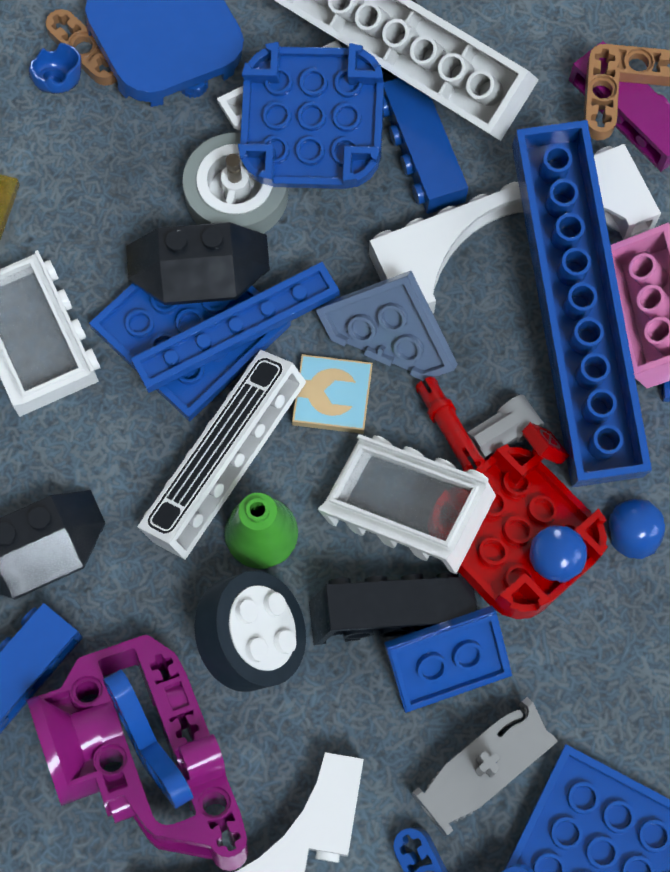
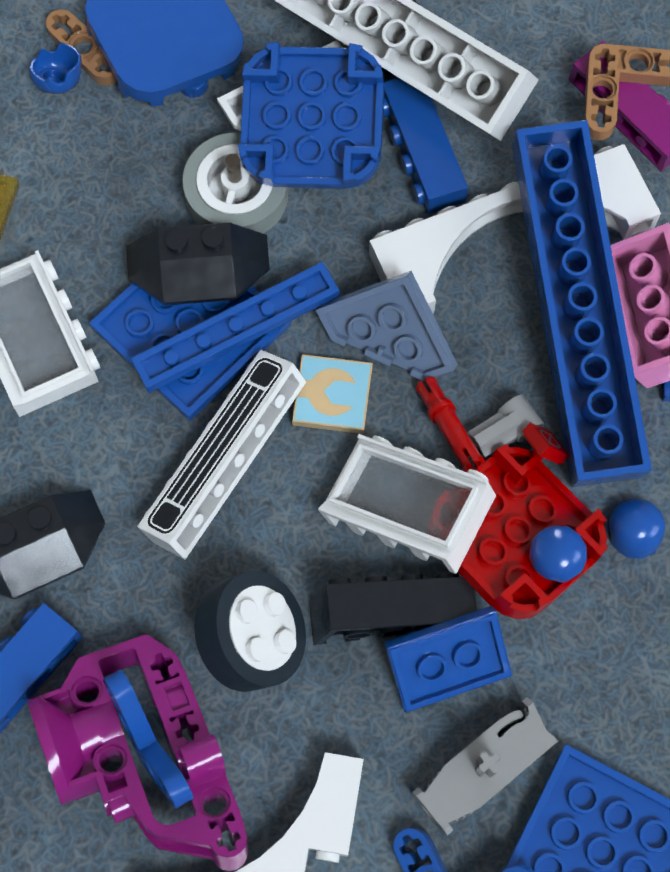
(261, 531): bright green cone -> none

